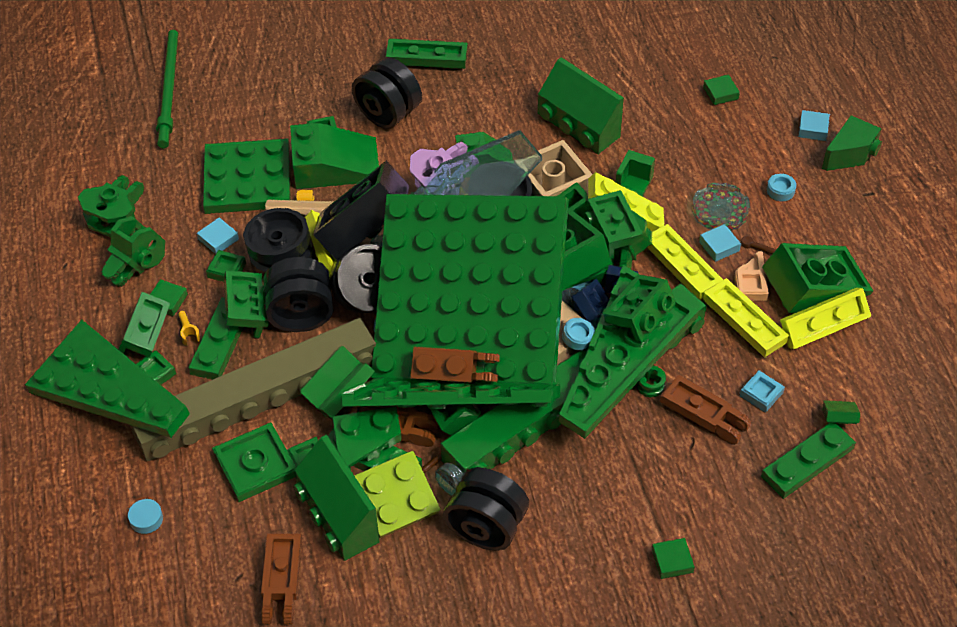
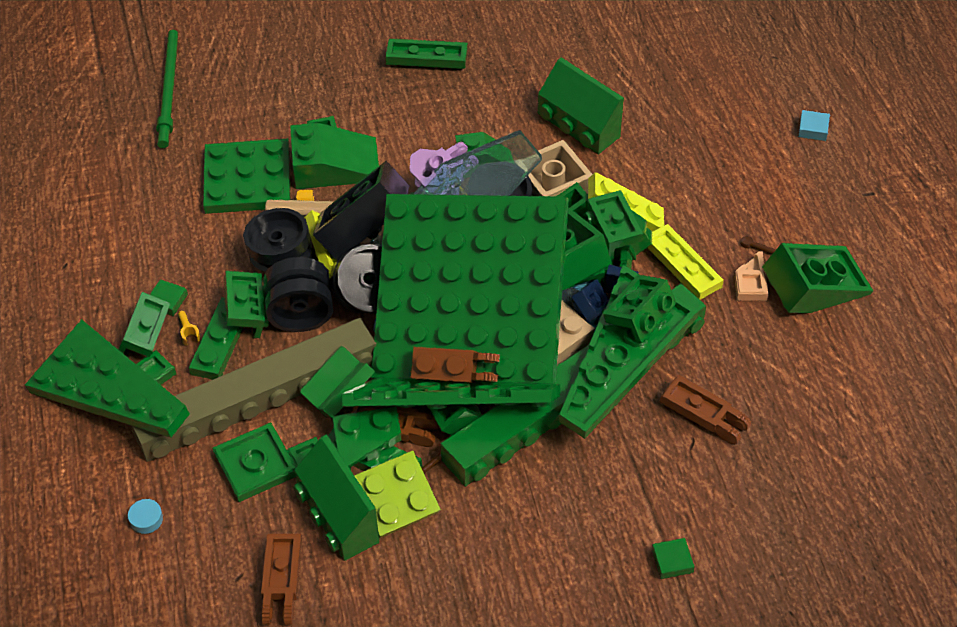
(109, 203): green hinge -> none
(132, 251): green hinge -> none
(217, 235): medium azure tile -> none
(223, 262): green tile -> none
(386, 92): black wheel -> none
(448, 477): clear light blue tile -> none
(486, 509): black wheel -> none
(577, 333): medium azure tile -> none
(636, 172): green panel -> none
(657, 388): green bush -> none
(720, 205): clear light blue tile -> none
(720, 242): medium azure tile -> none
(721, 89): green tile -> none
(745, 317): neon yellow plate -> none
(762, 391): medium azure tile -> none
(781, 187): medium azure tile -> none
(808, 459): green plate -> none
(826, 317): neon yellow plate -> none
(841, 412): green tile -> none
(852, 145): green slope -> none

